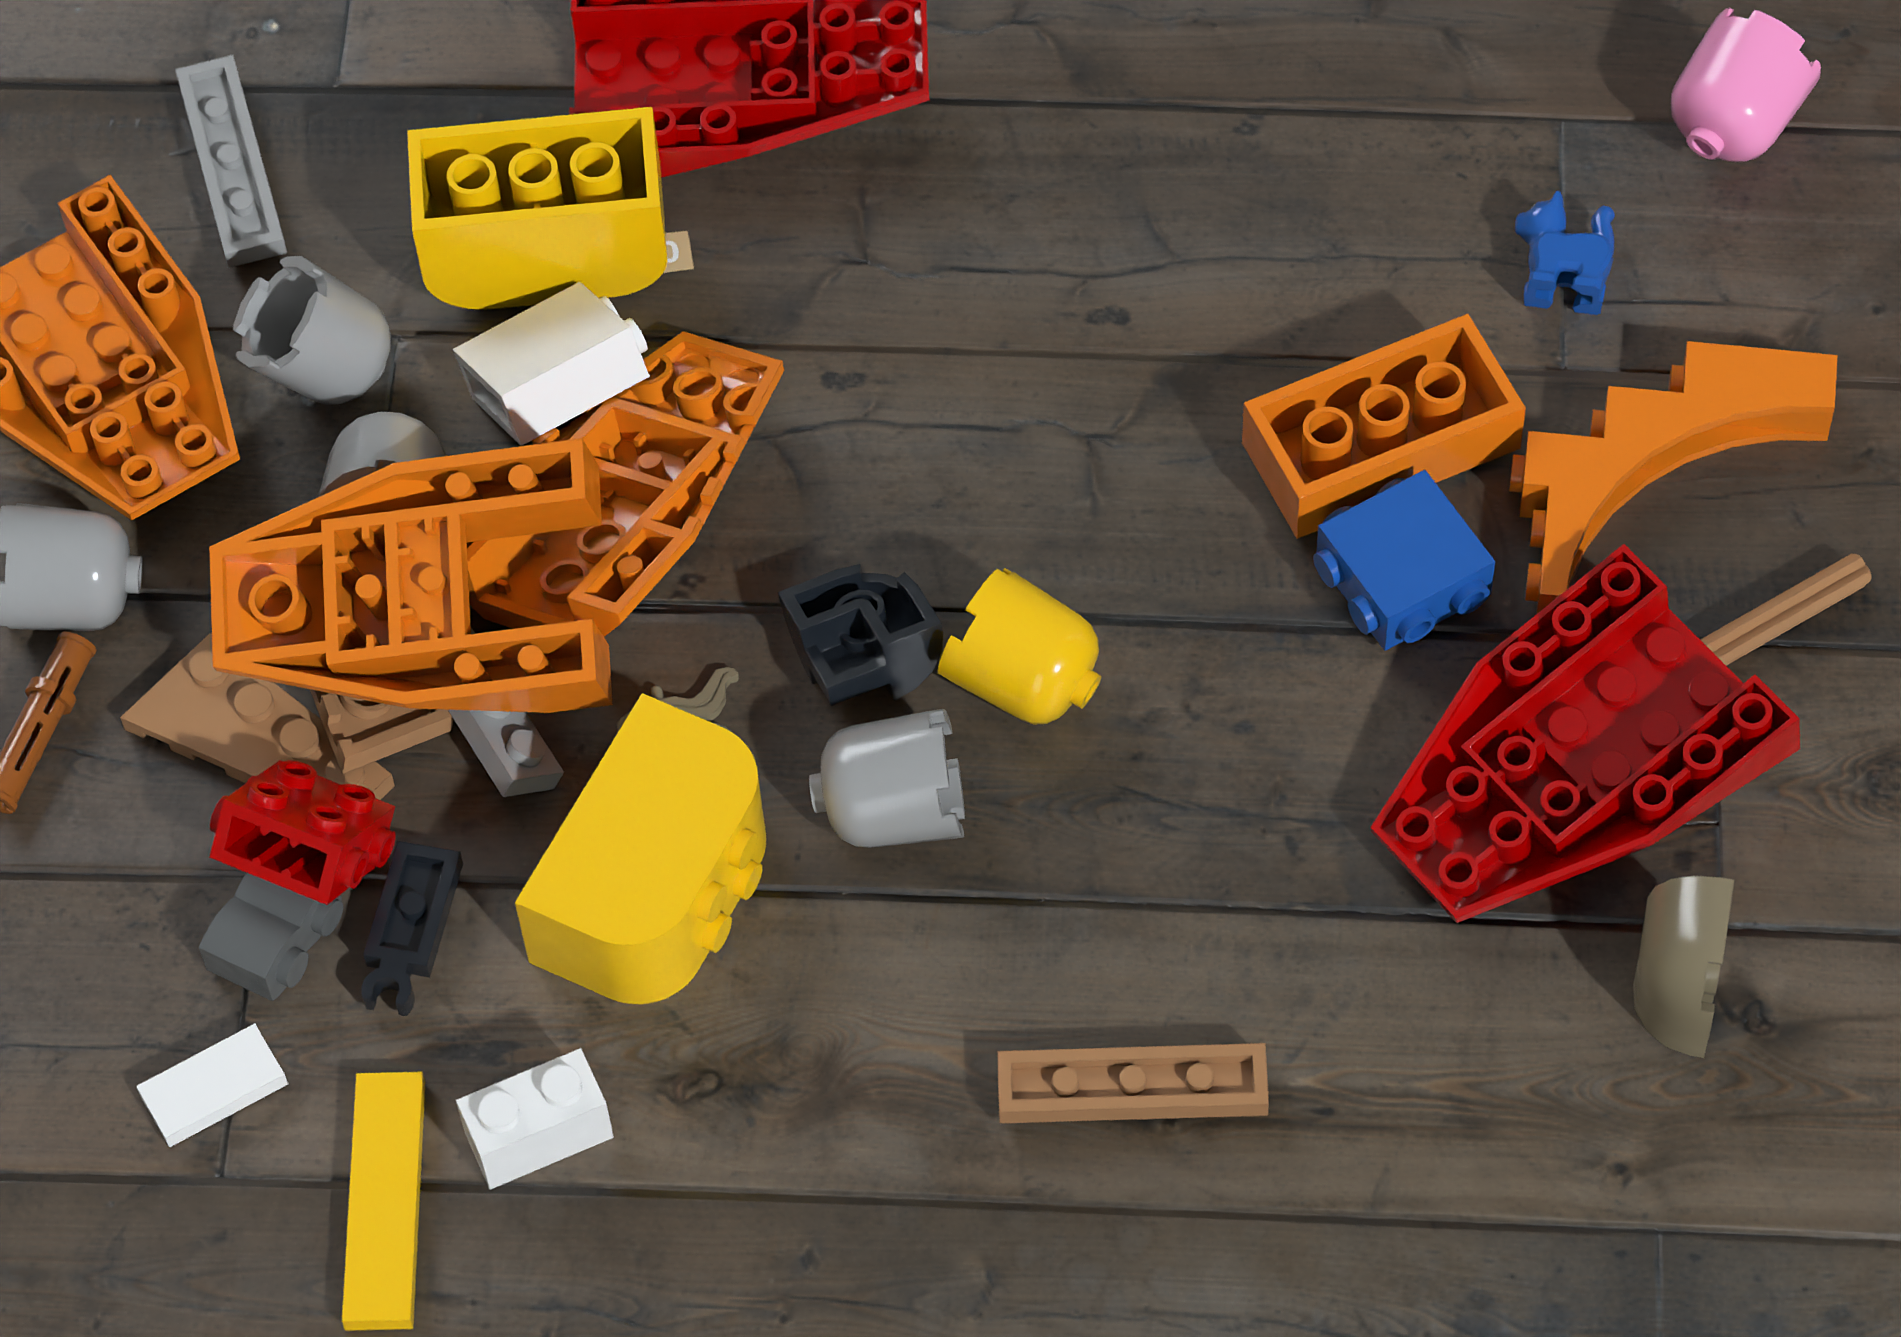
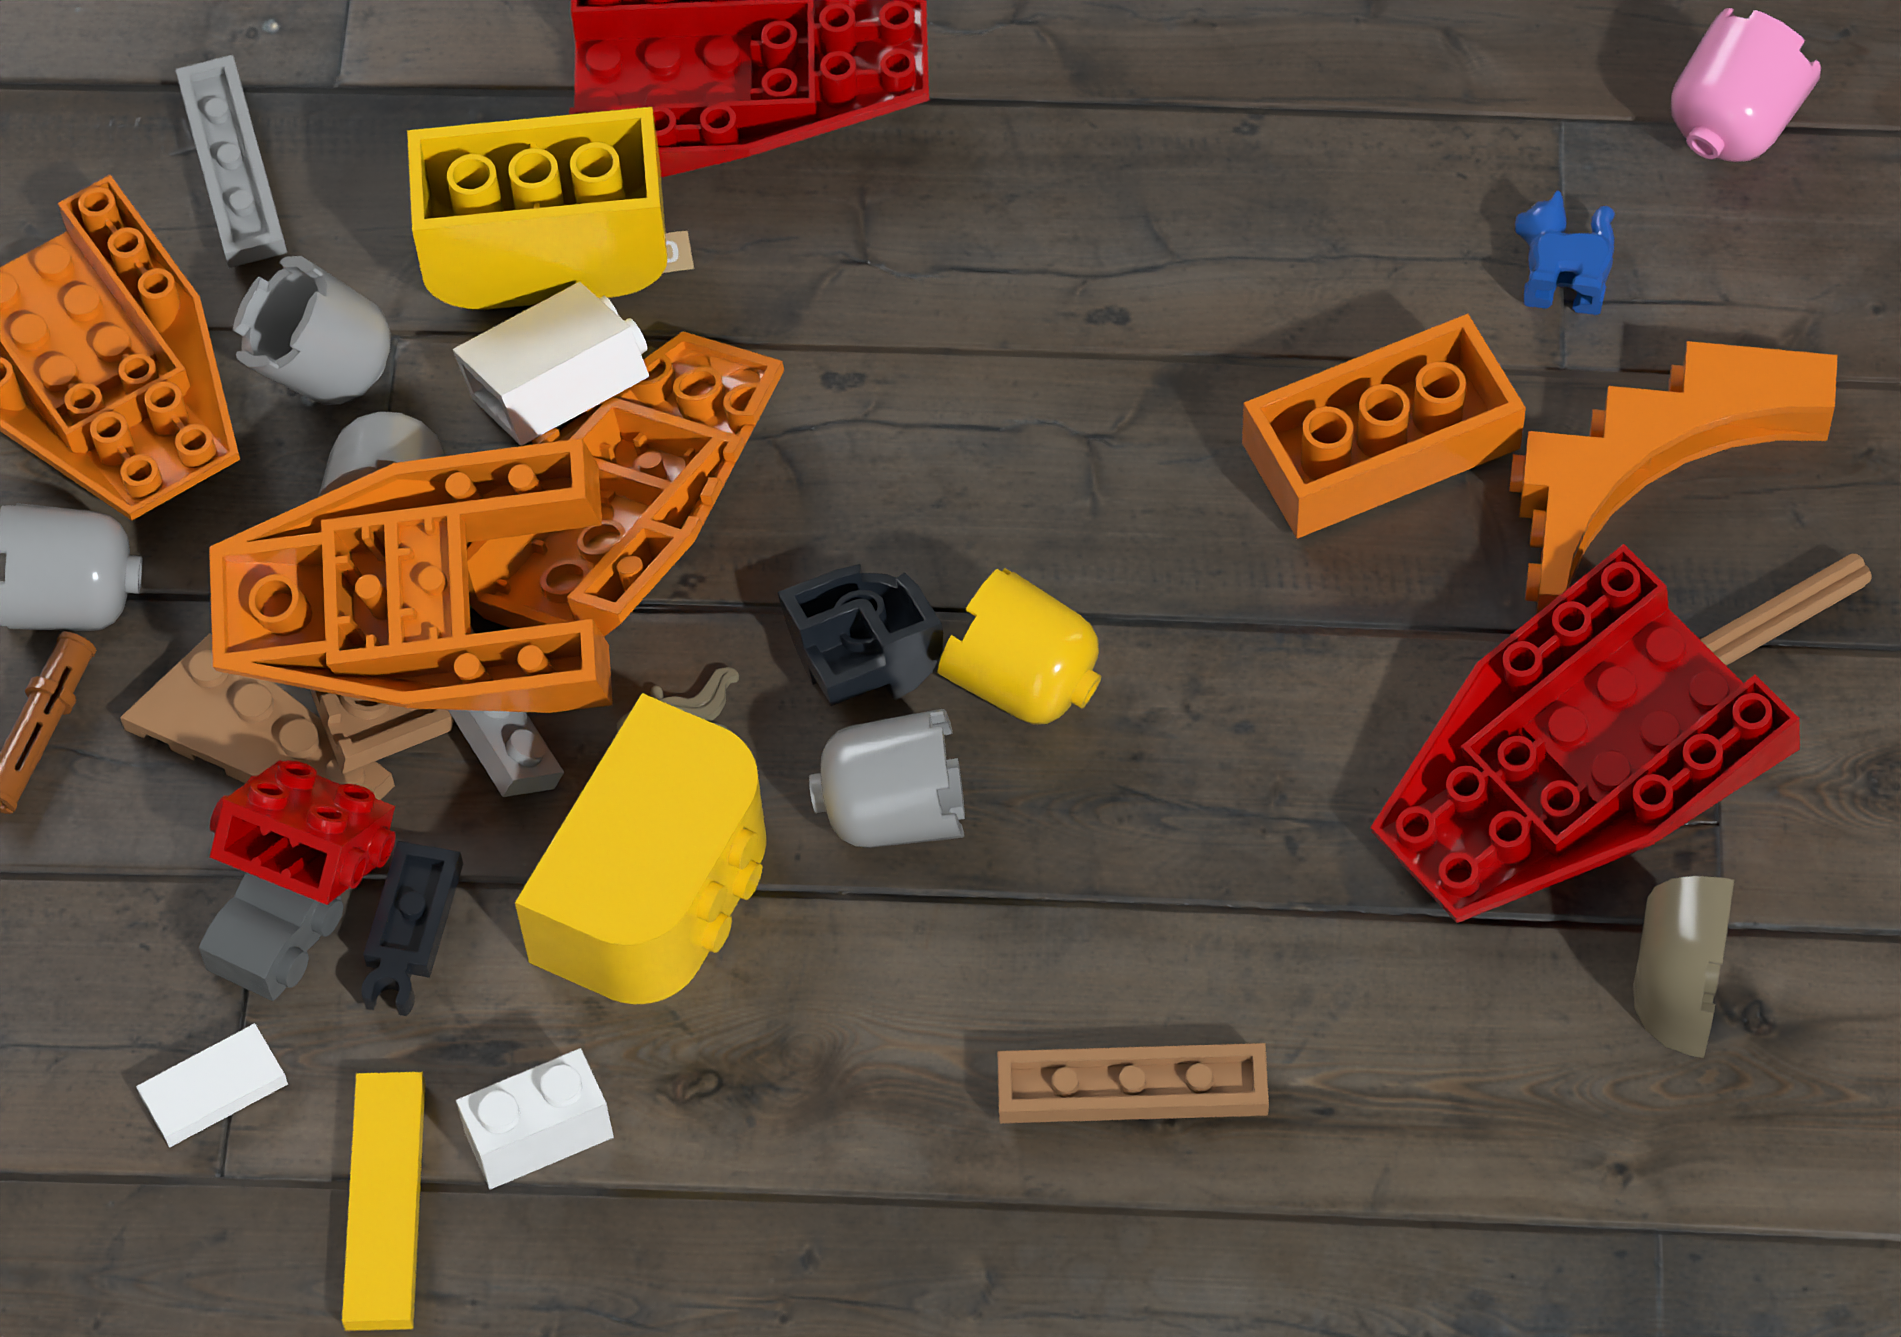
(1403, 560): blue brick -> none

